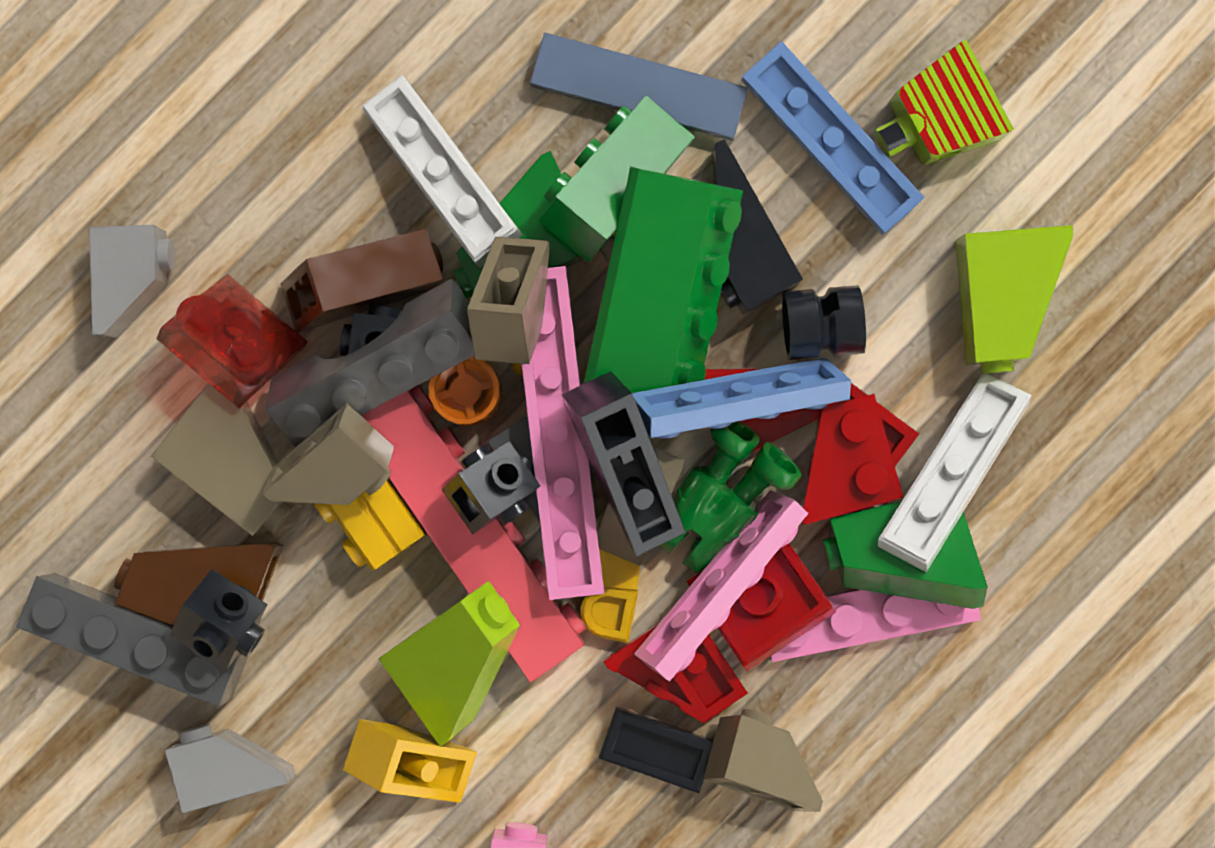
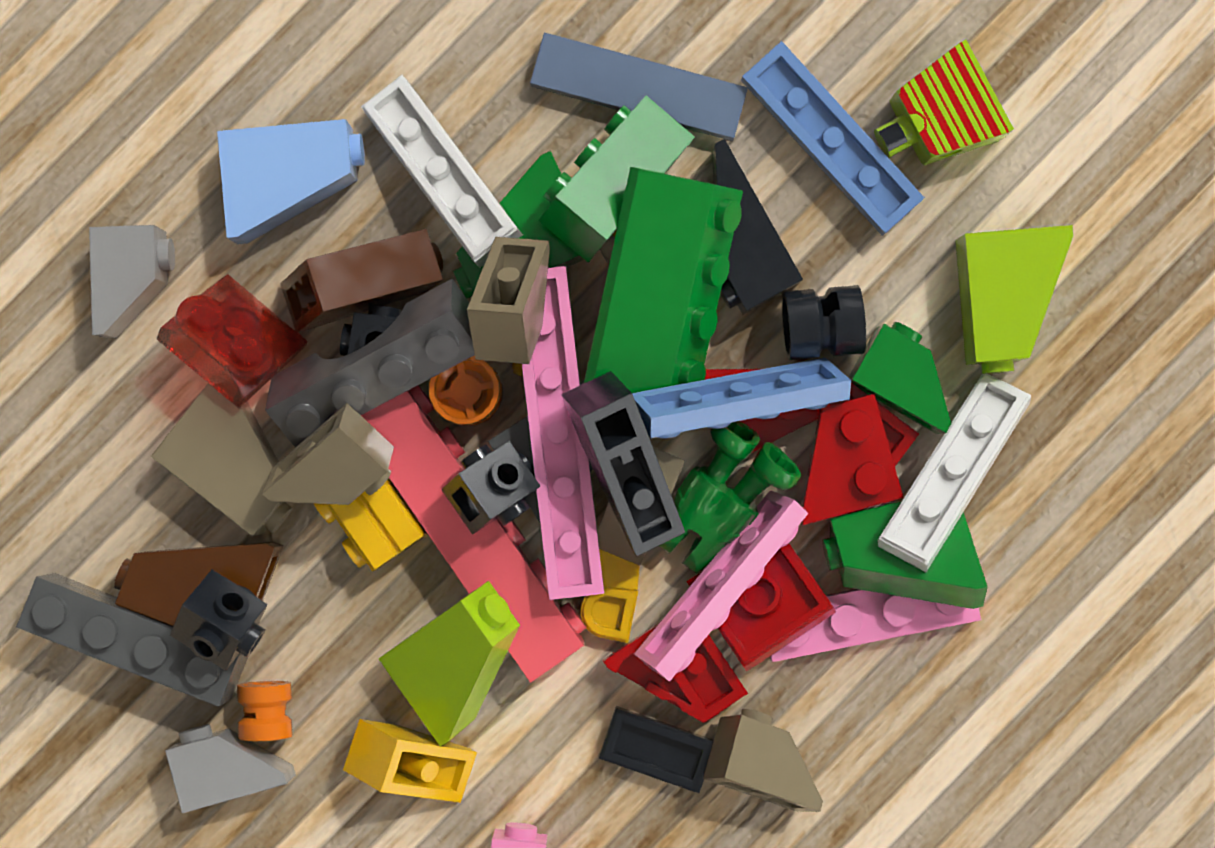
(264, 710): none -> orange wheel
(283, 171): none -> light blue slope
(902, 376): none -> green slope

